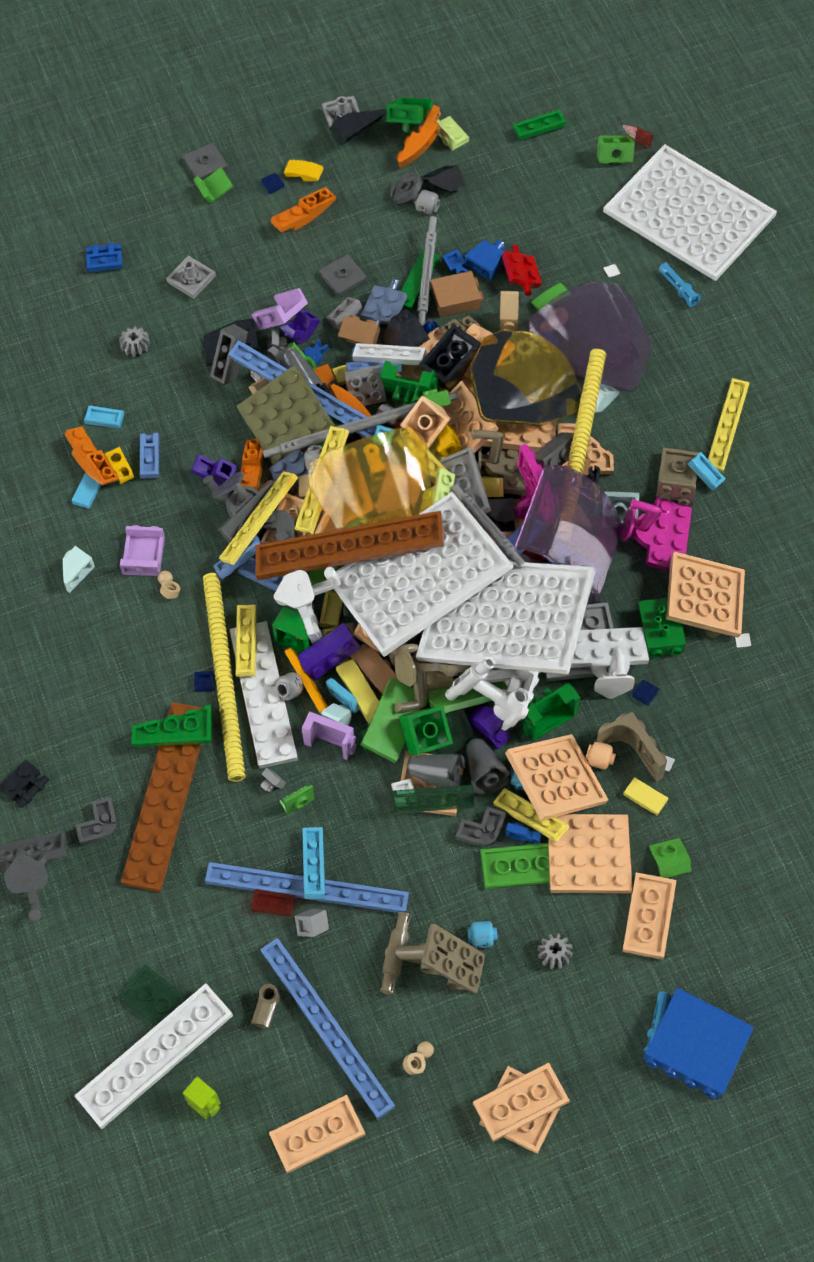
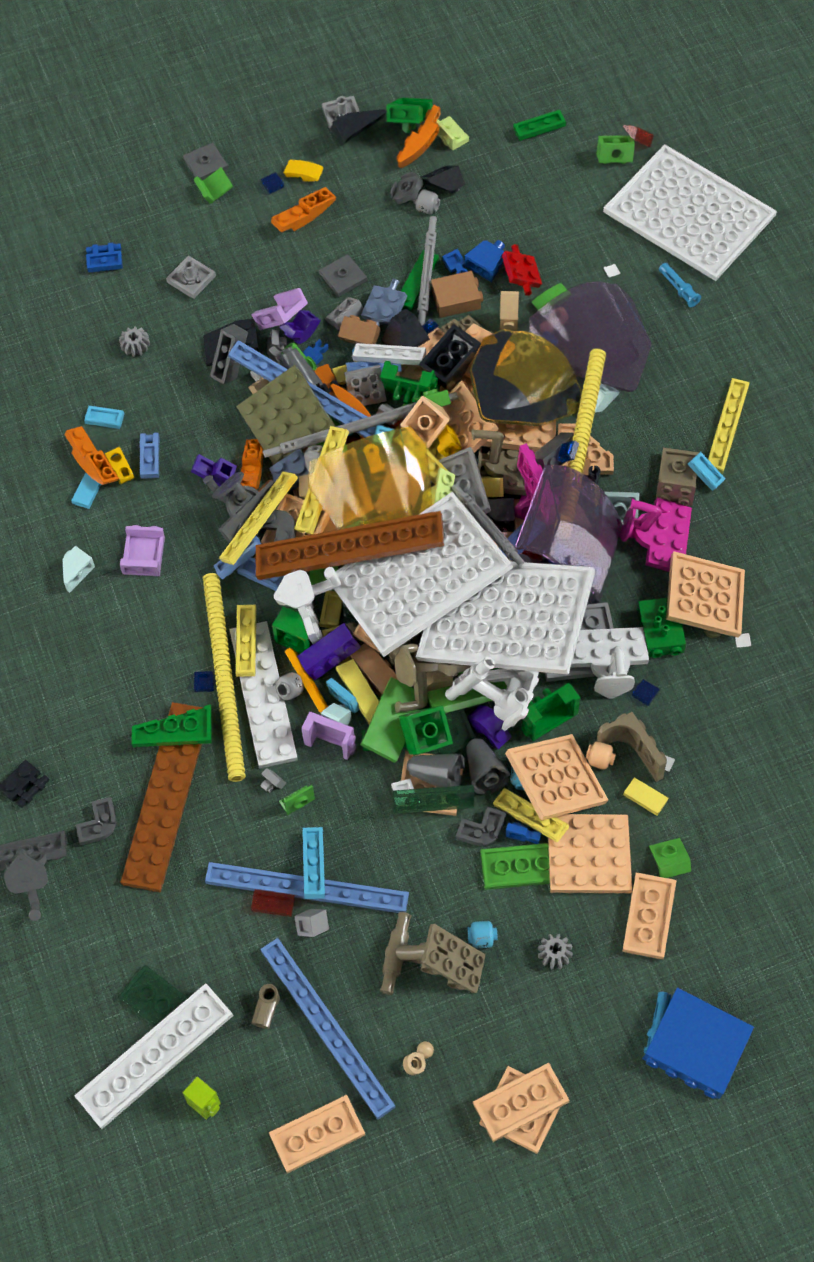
(168, 588): tan plate -> none
(568, 451): none -> clear blue tile

